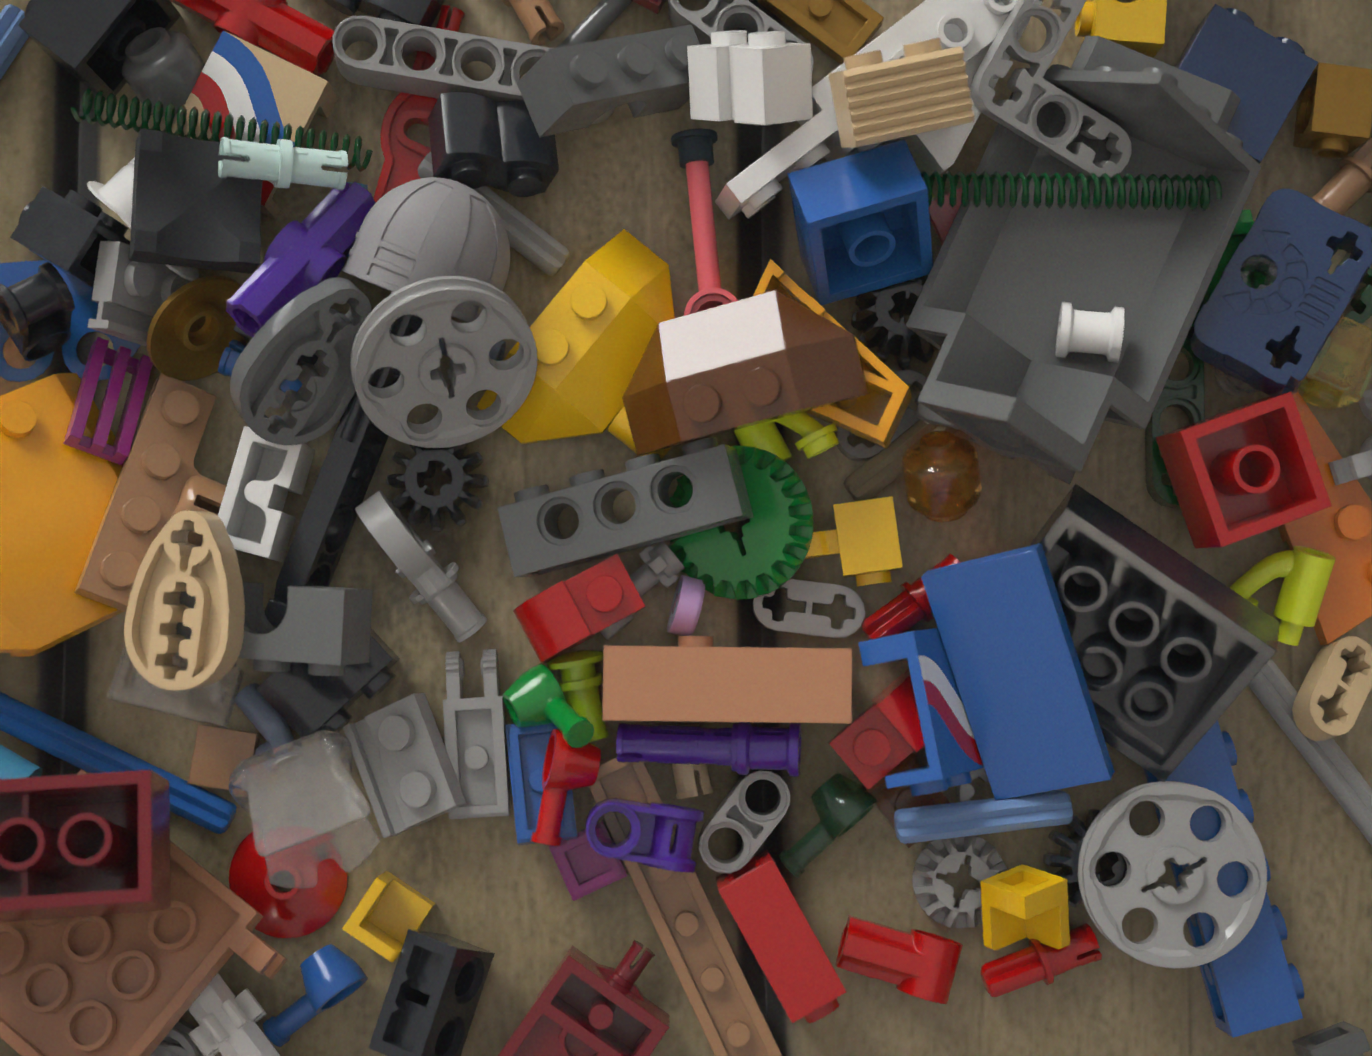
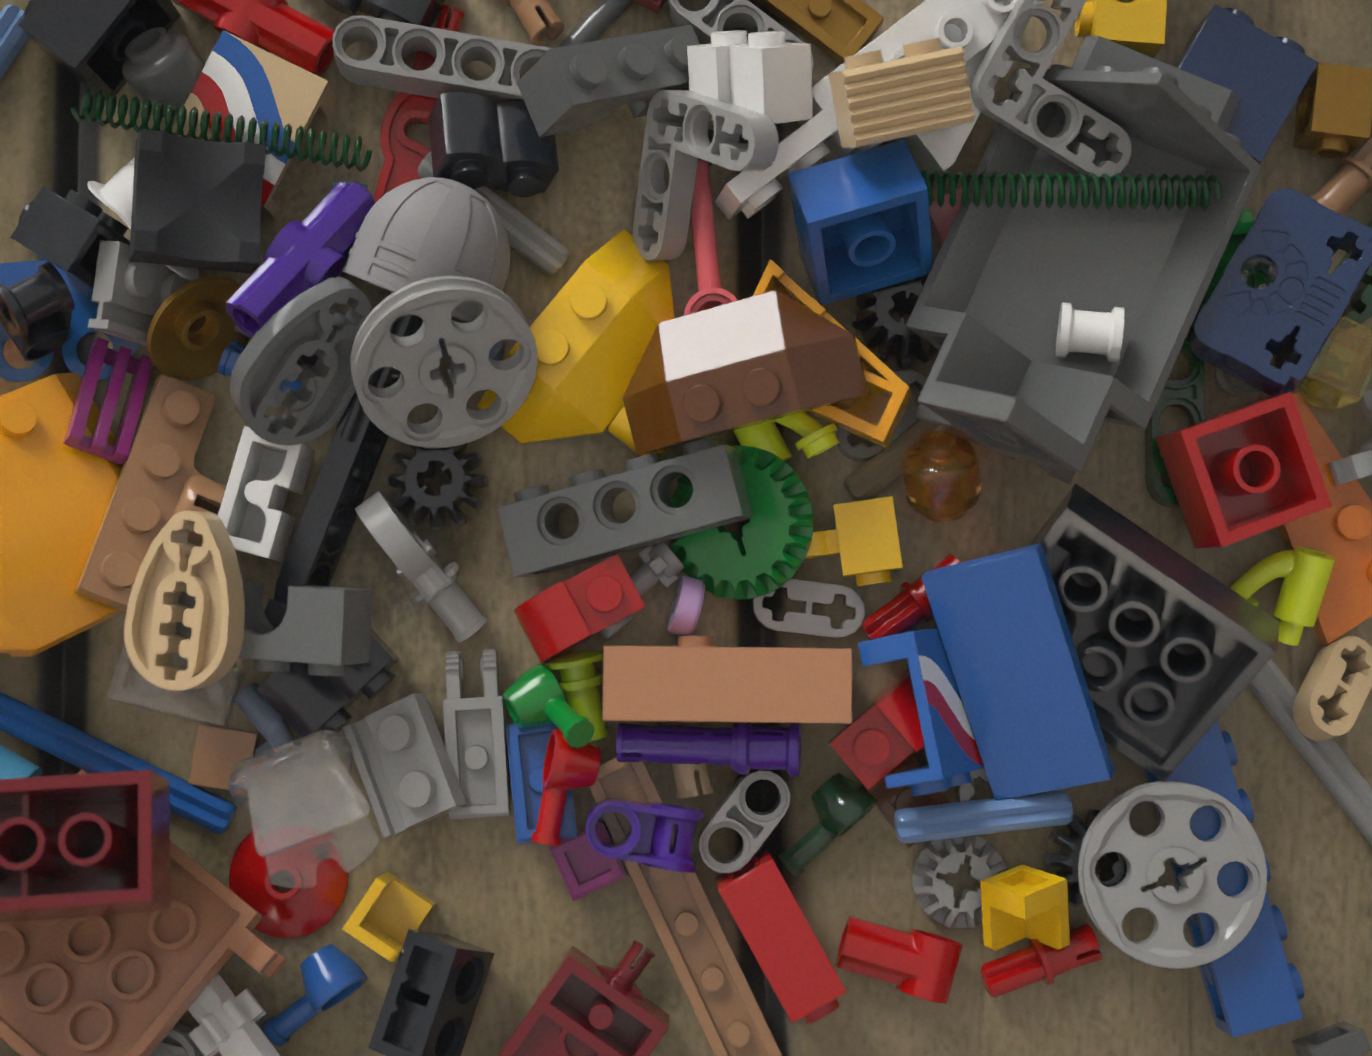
(282, 163): light aqua pin -> none
(664, 213): none -> light grey beam

